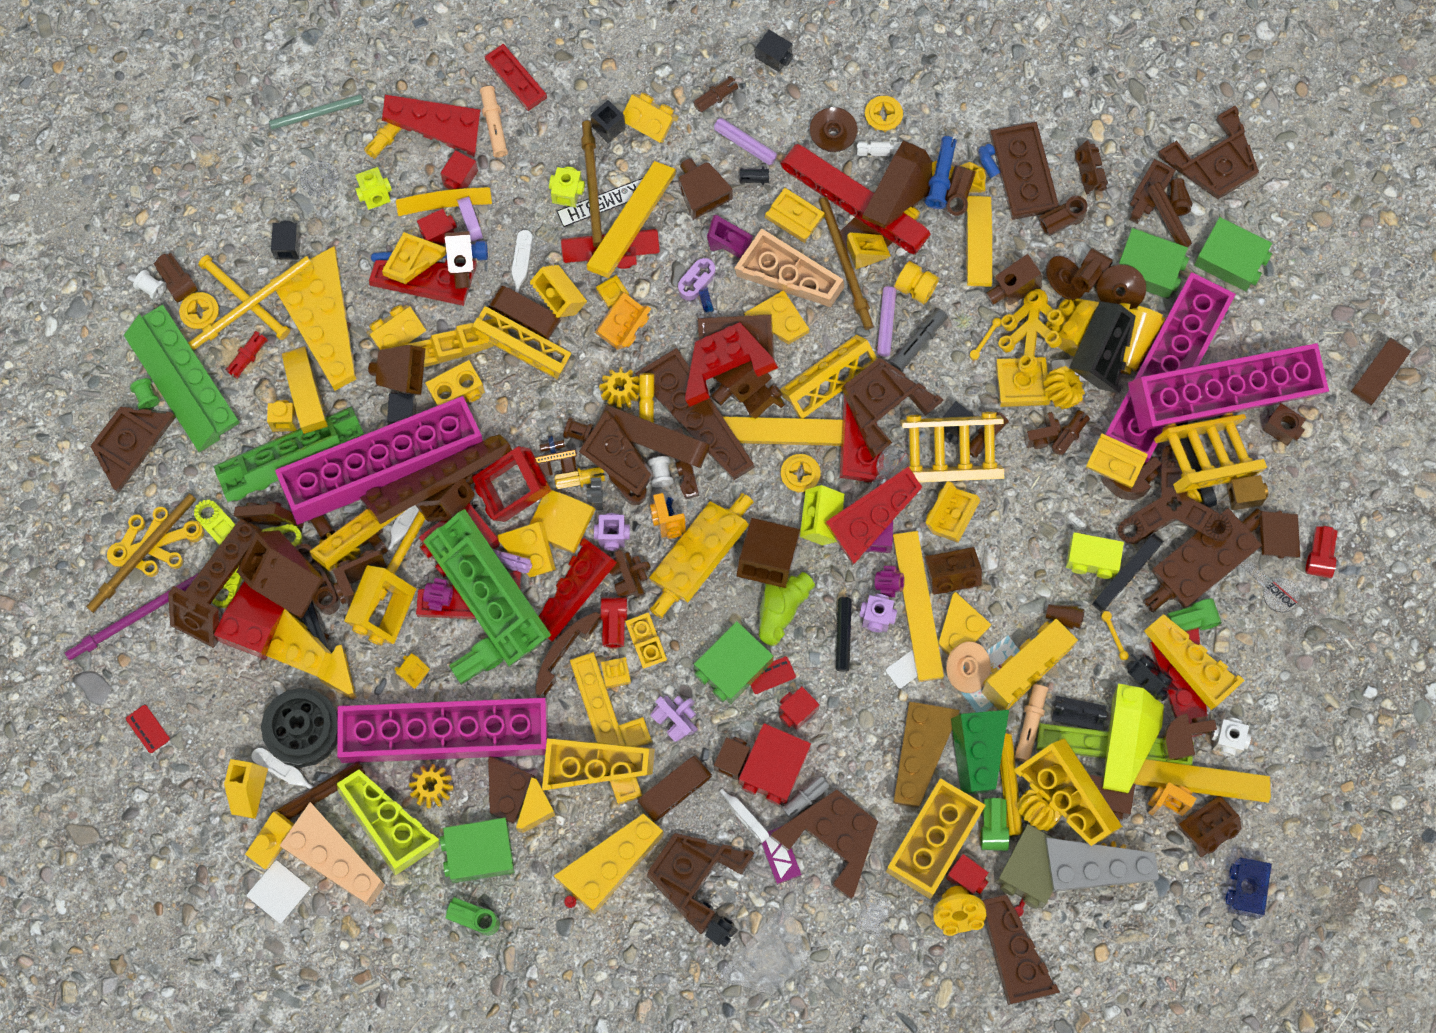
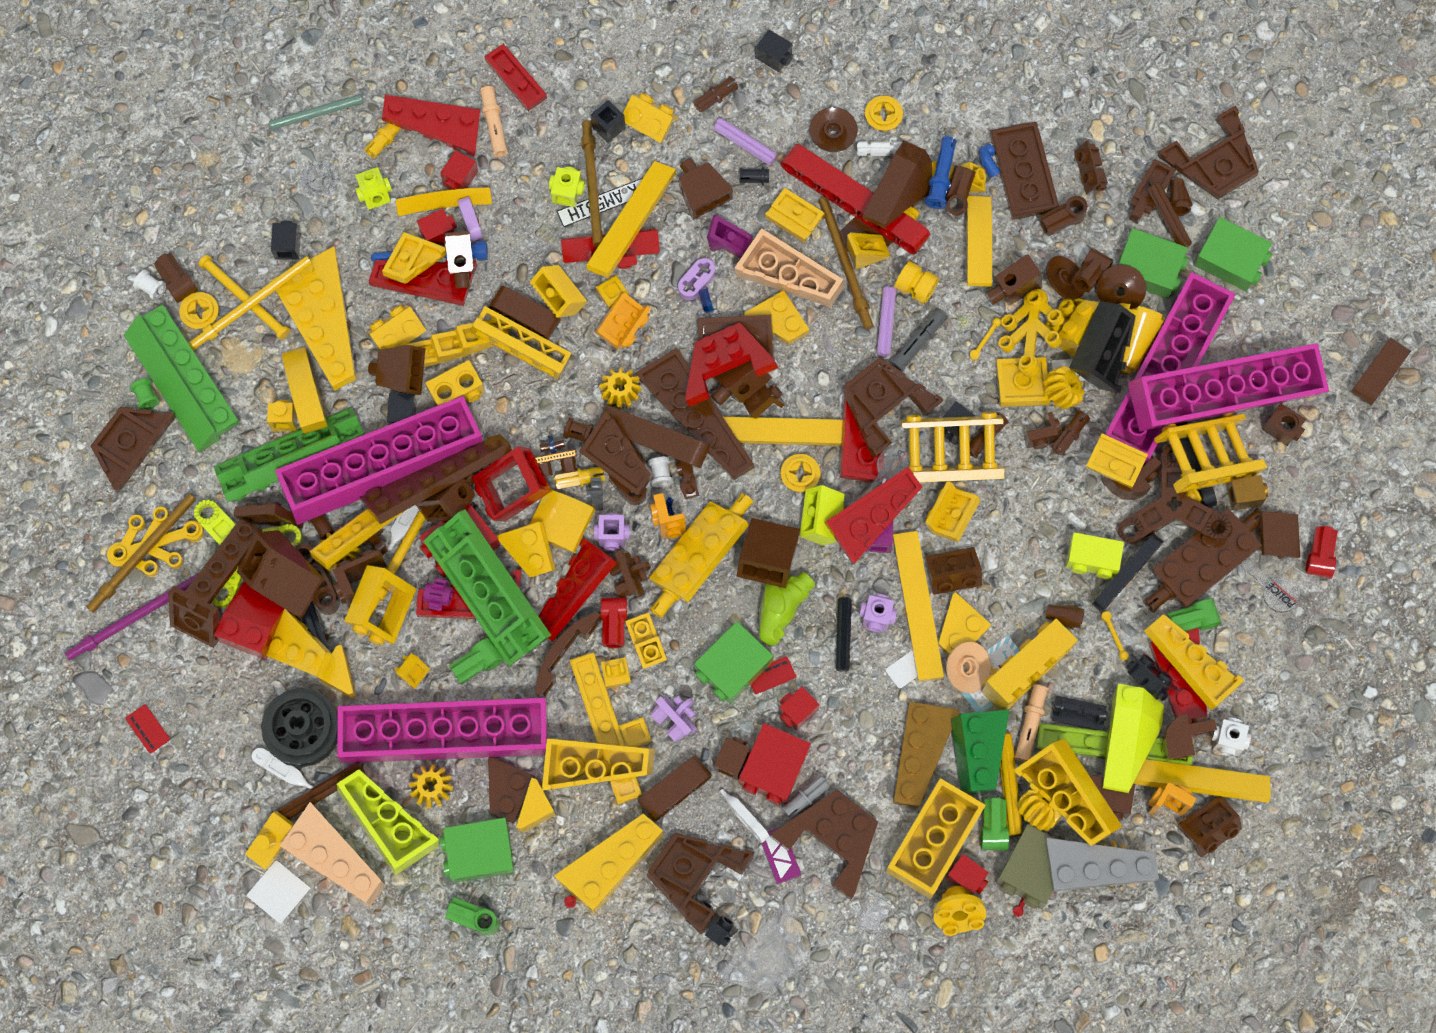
(244, 787): yellow slope -> none
(246, 354): red pin -> none
(514, 562): lavender axle -> none
(521, 258): white piece -> none
(646, 394): yellow piece -> none
(823, 370): yellow fence -> none
(889, 581): magenta gear -> none
(1019, 966): reddish brown wing -> none
(1258, 875): clear blue brick -> none

